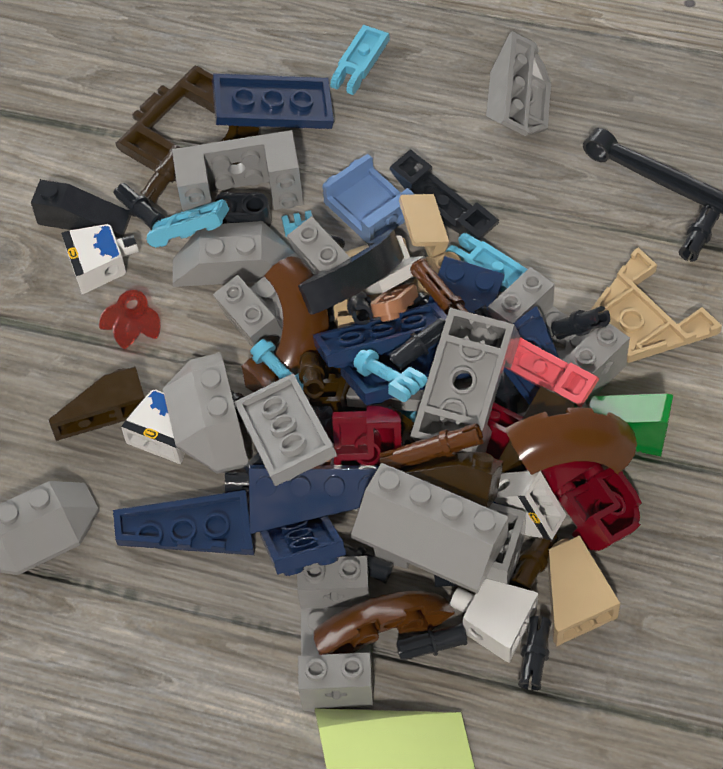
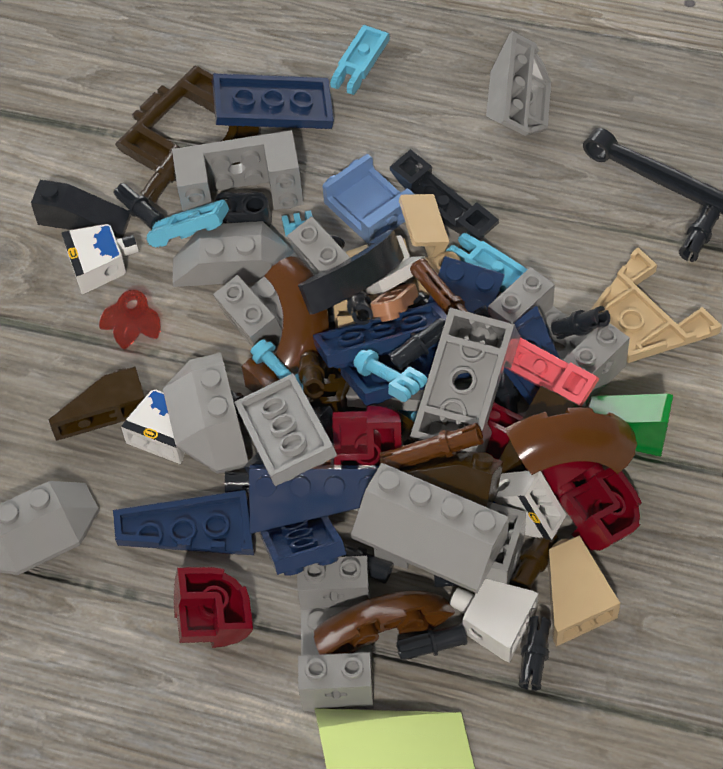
(211, 607): none -> dark red brick

